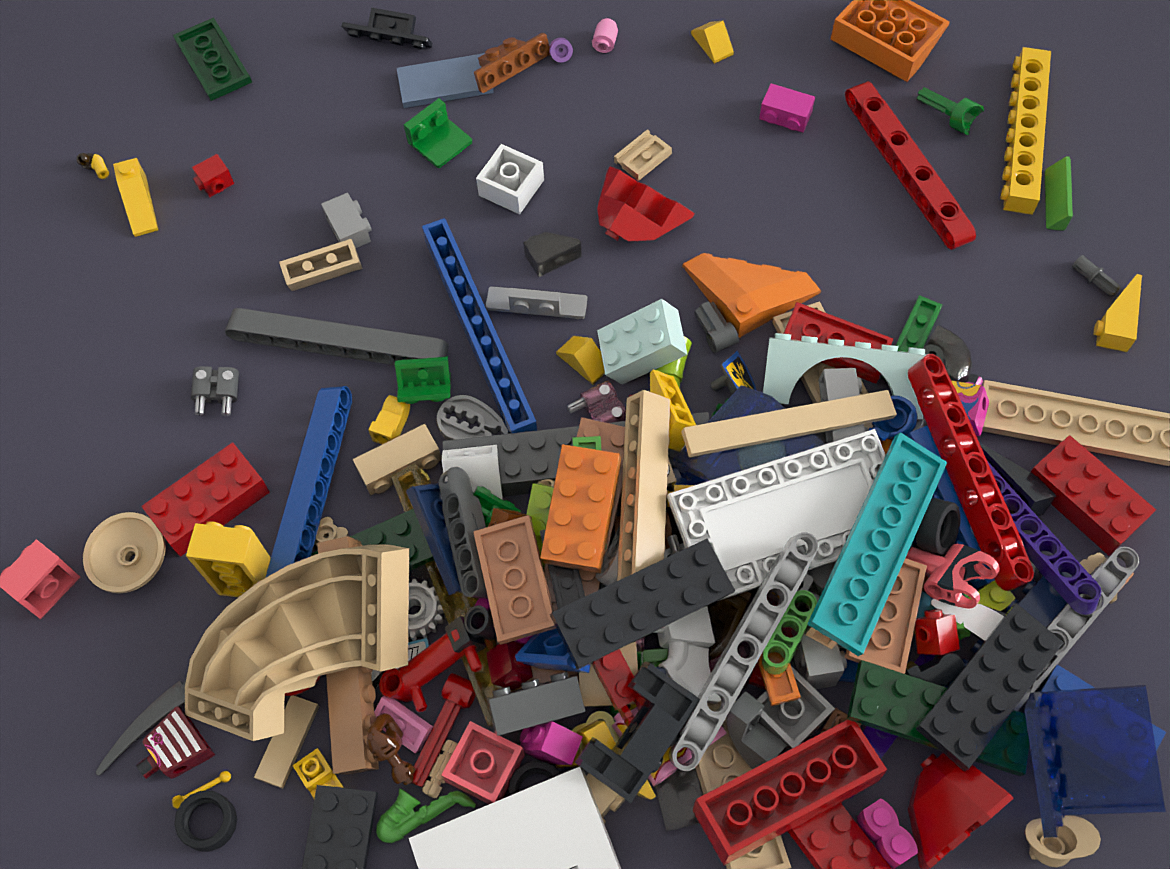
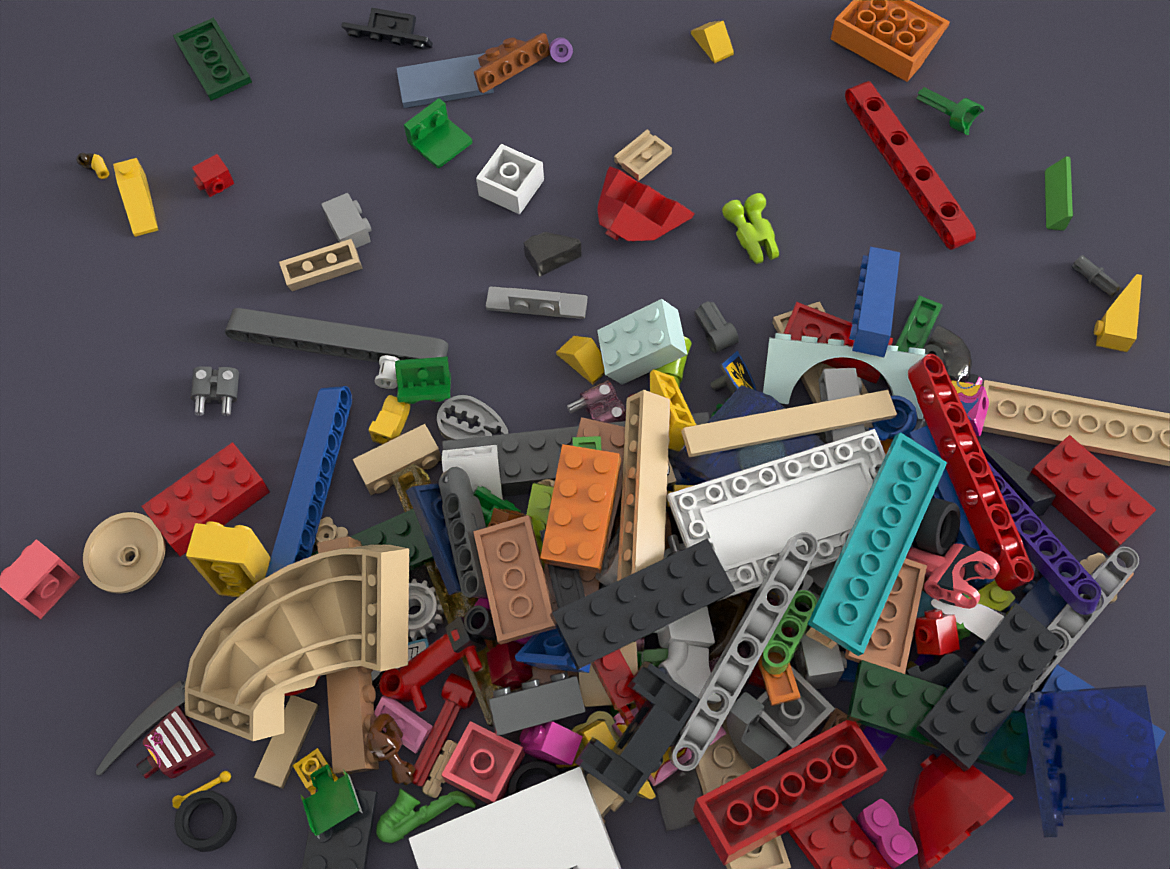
(332, 802): none -> green piece
(387, 372): none -> white bush
(479, 328): blue brick -> none
(605, 35): bright pink brick -> none
(749, 292): orange slope -> none
(756, 234): none -> lime piece
(787, 107): dark pink brick -> none
(875, 302): none -> blue brick
(1026, 131): yellow brick -> none
(1074, 840): tan piece -> none

